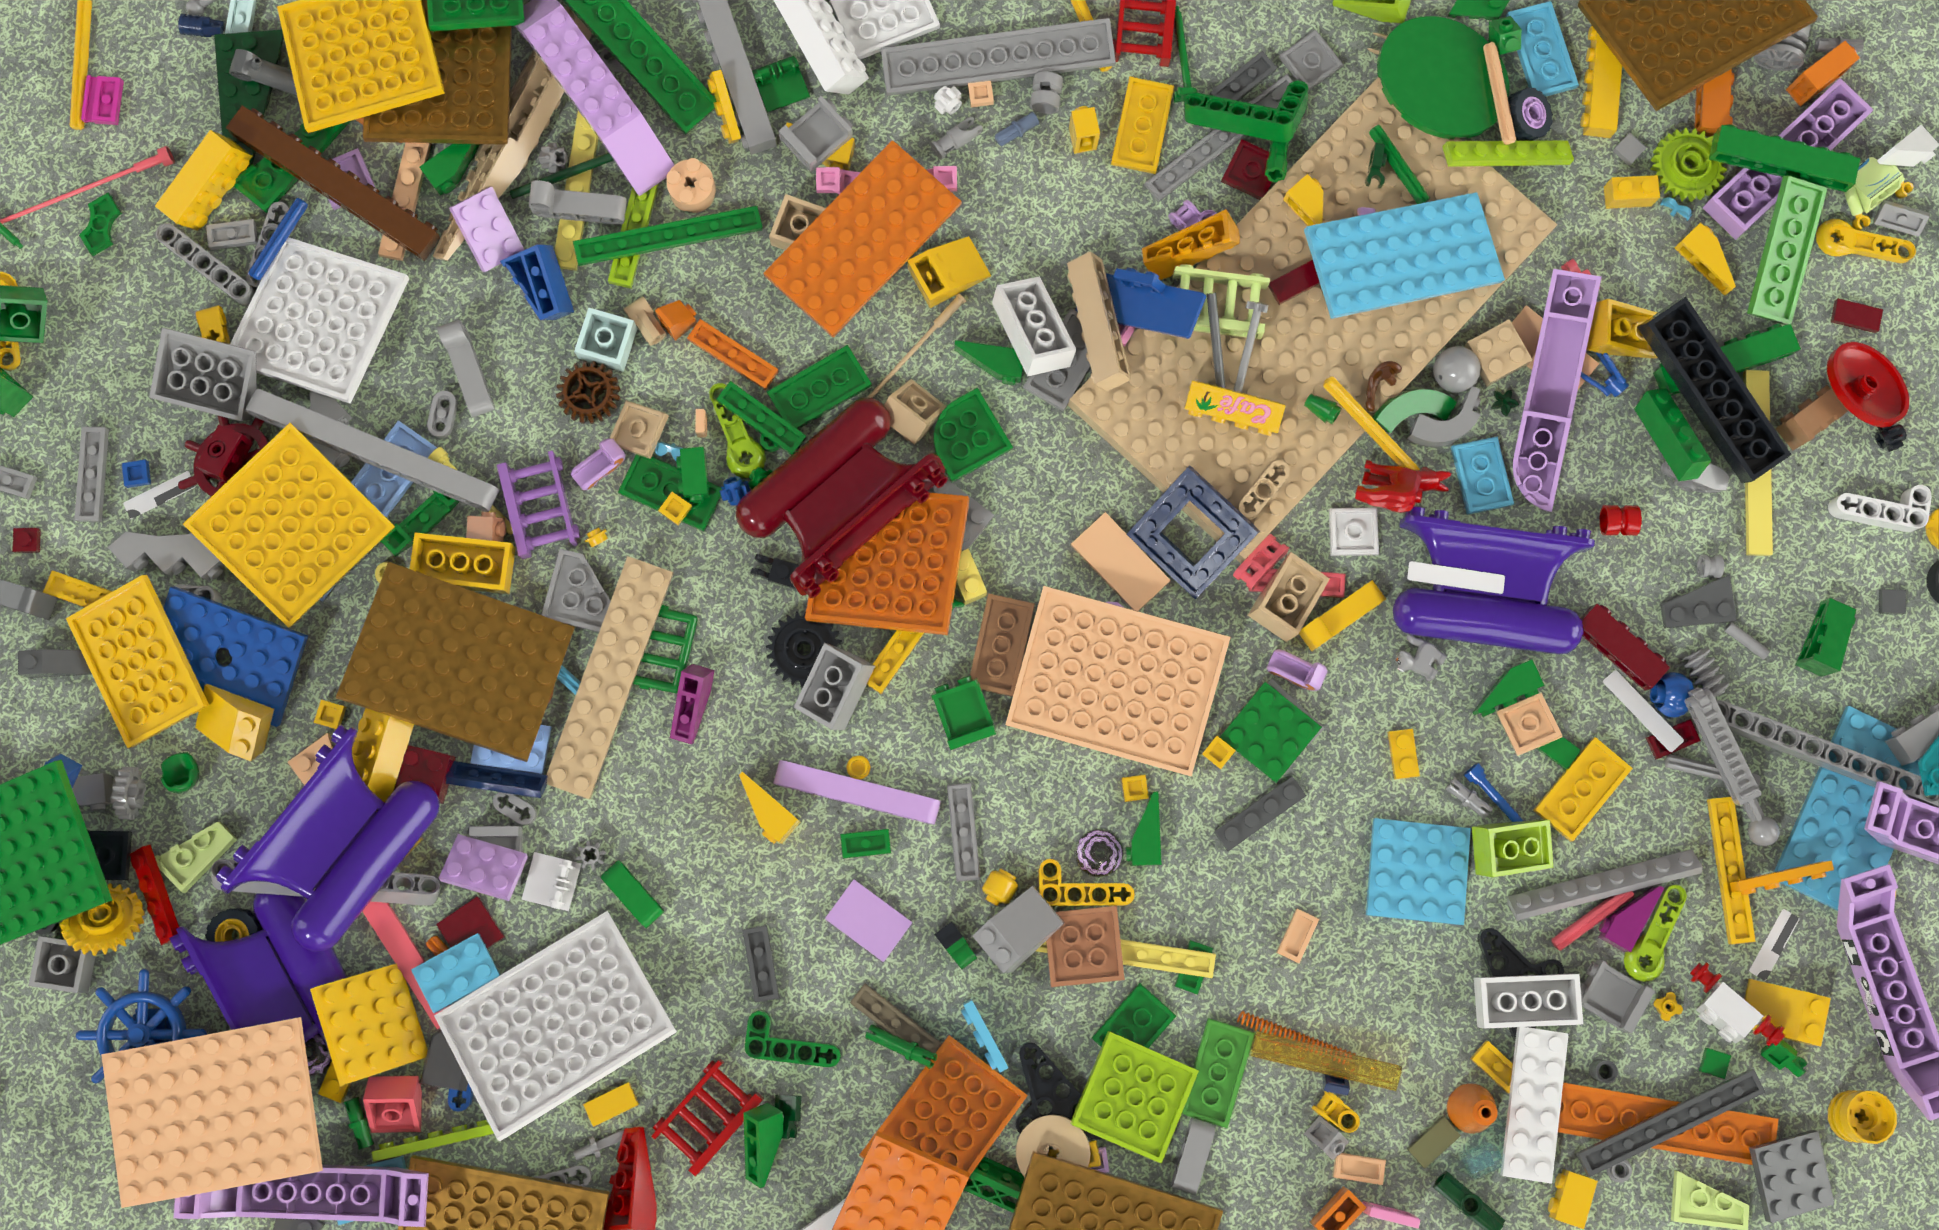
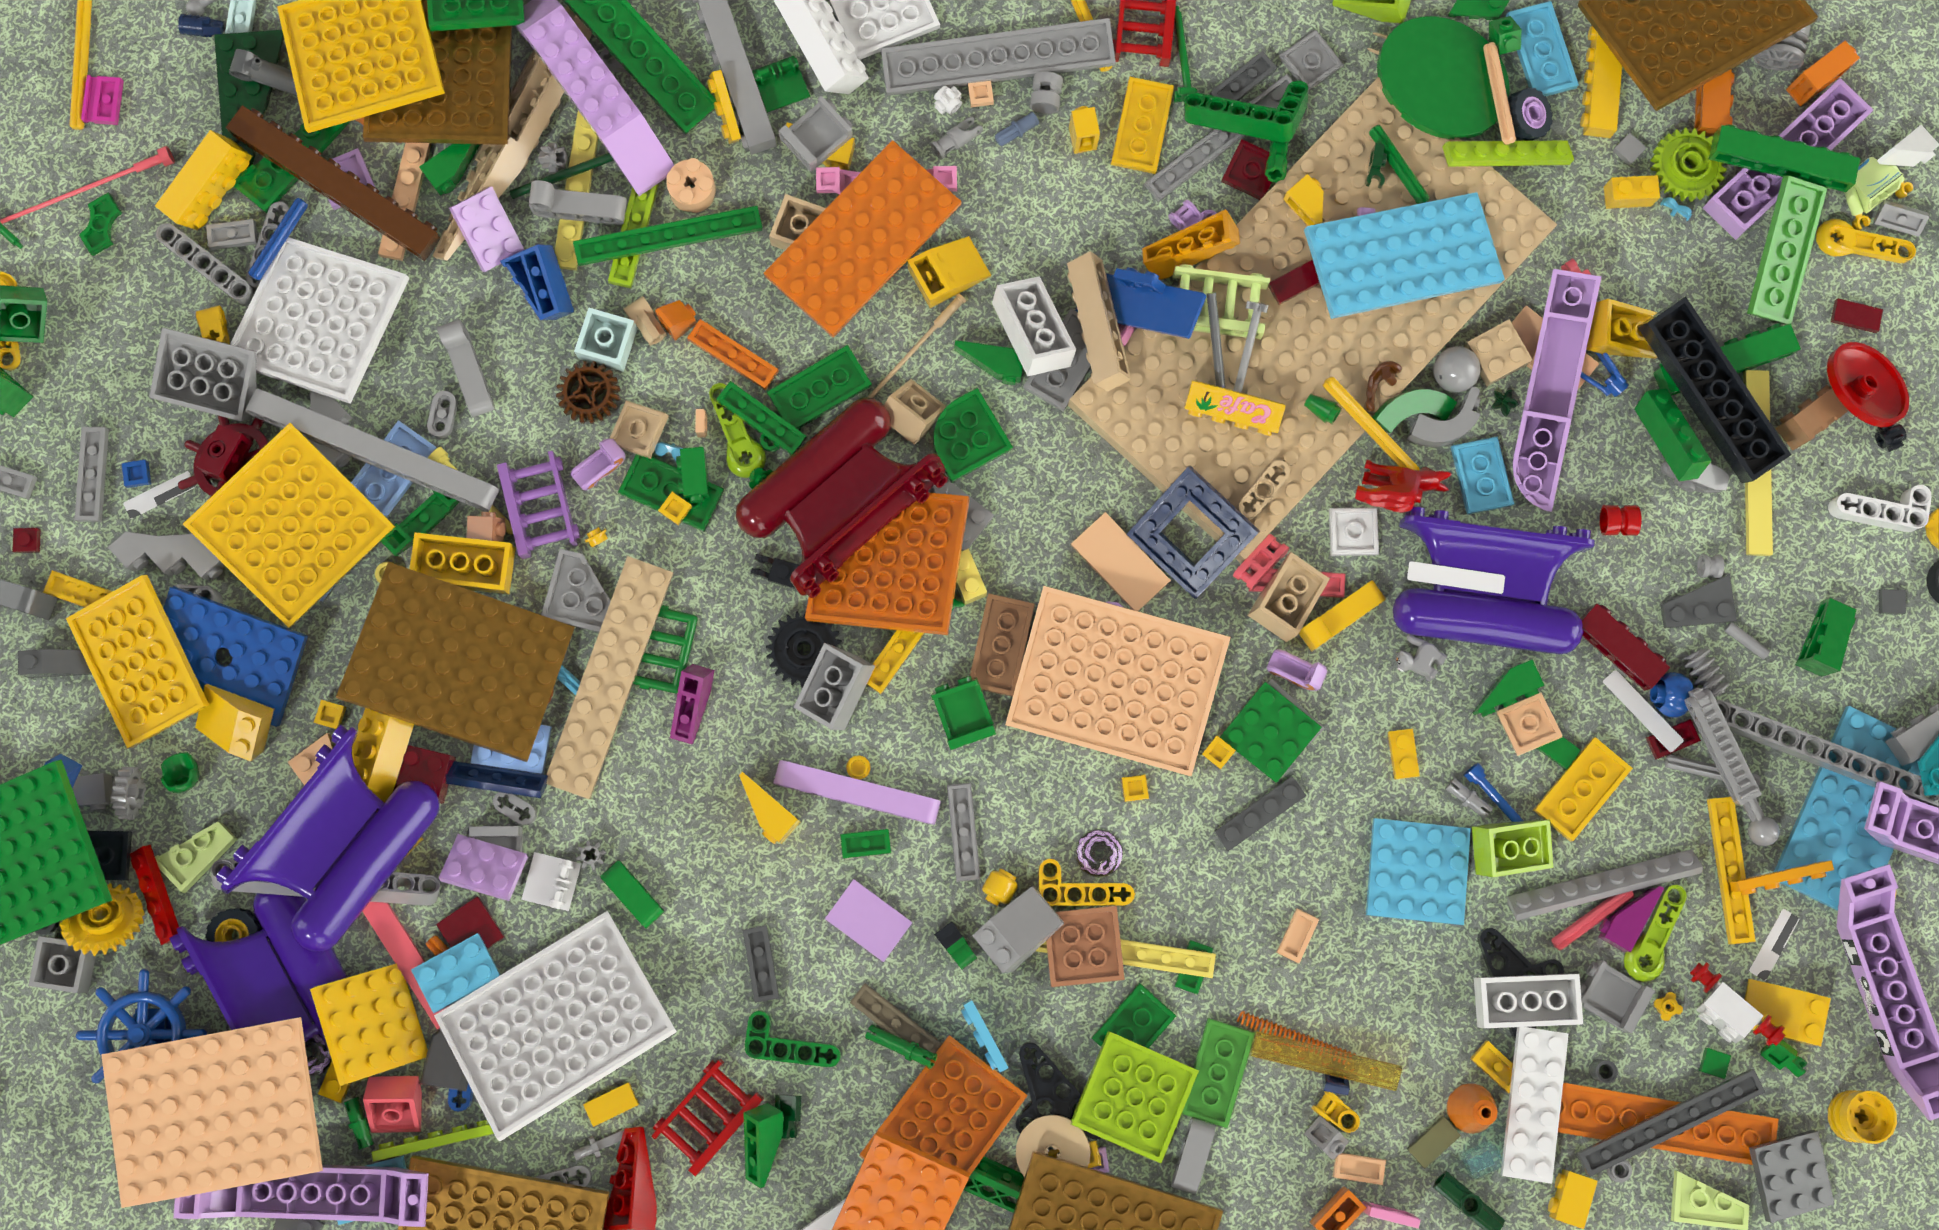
(734, 490): blue gear -> none
(1146, 839): green slope -> none
(1705, 254): yellow slope -> none
(1829, 44): light grey axle -> none

